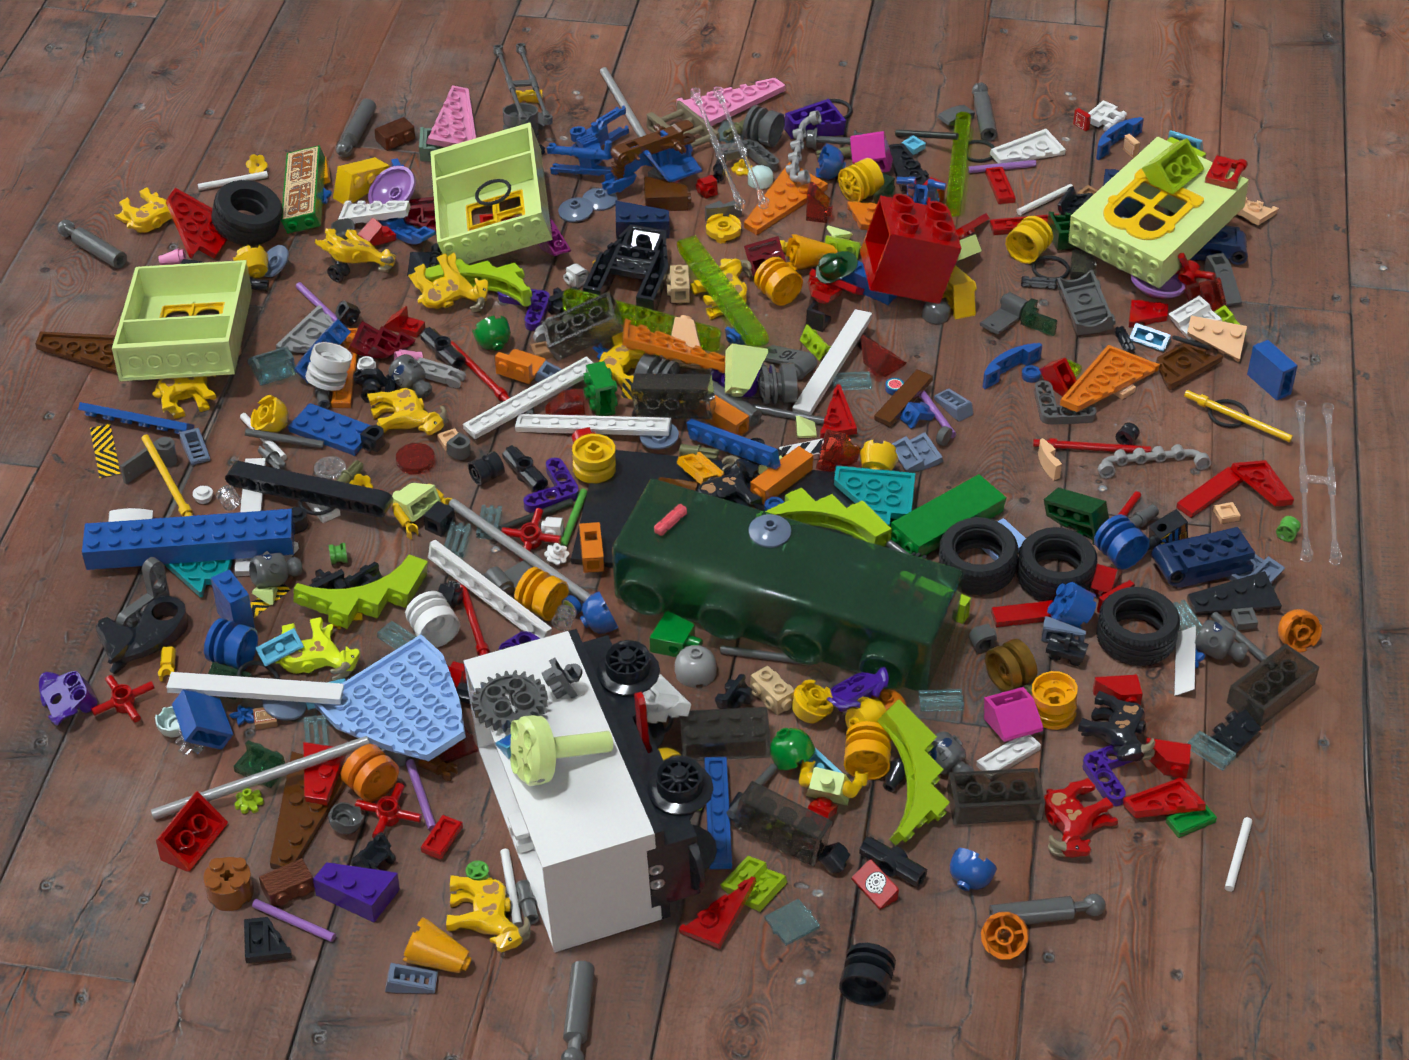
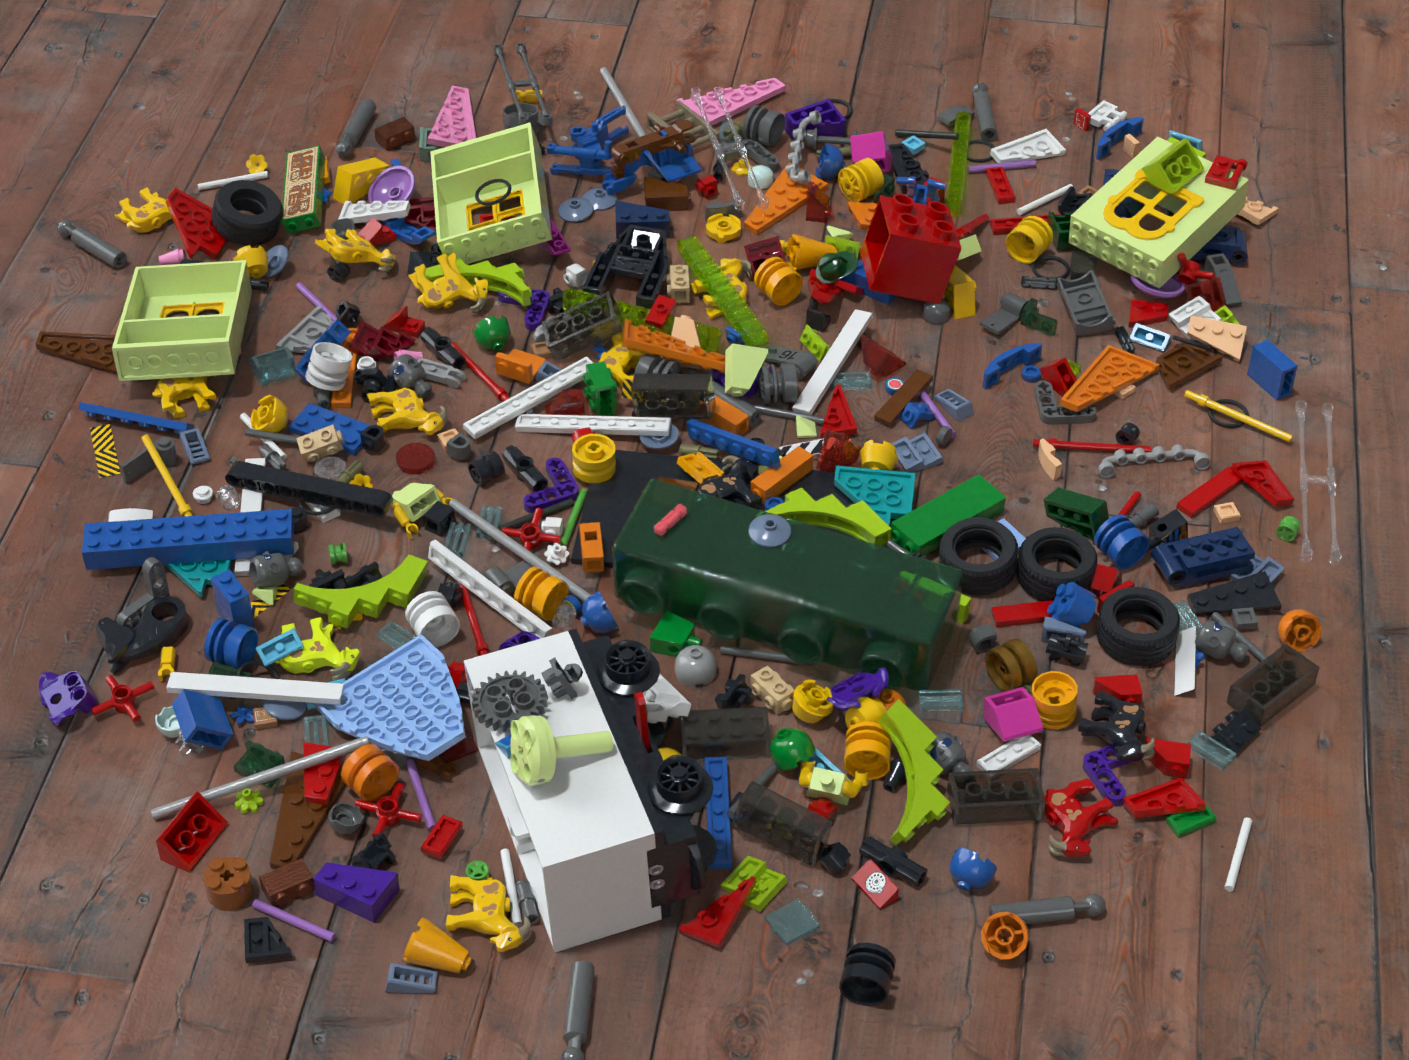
(320, 443): none -> tan brick
(660, 311): none -> red plate

